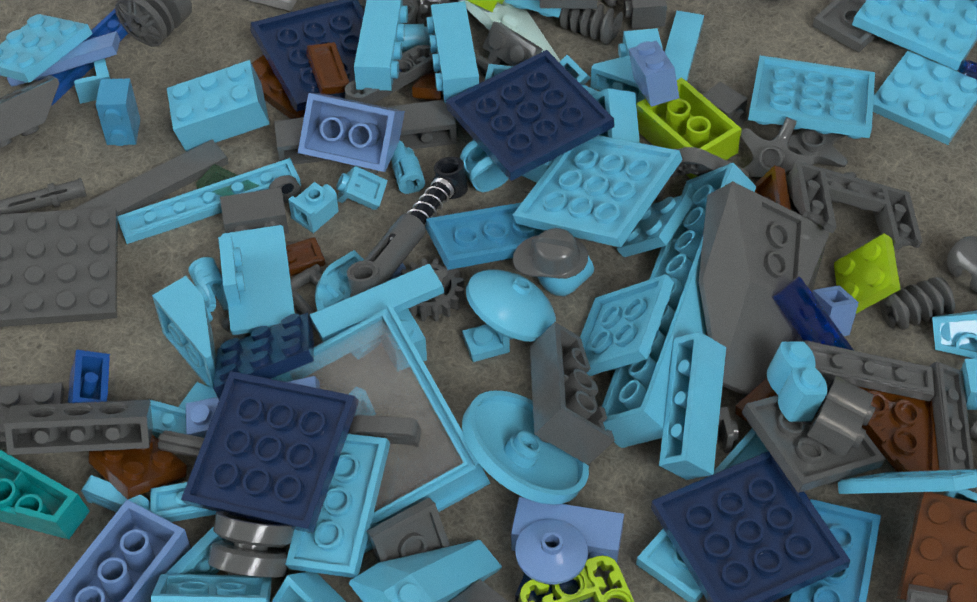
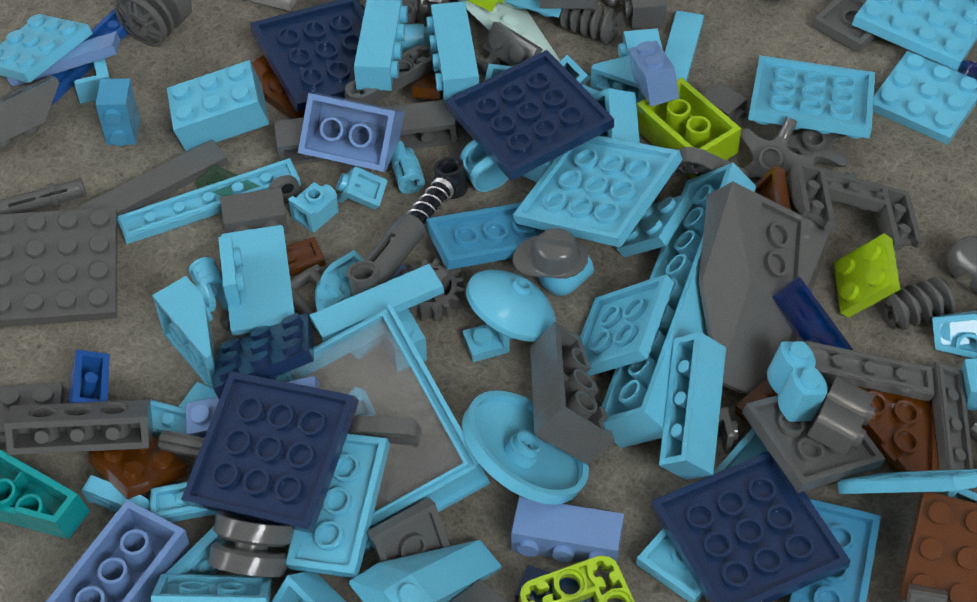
(327, 68): reddish brown tile -> none
(547, 563): medium blue dish -> none
(839, 306): medium blue brick -> none

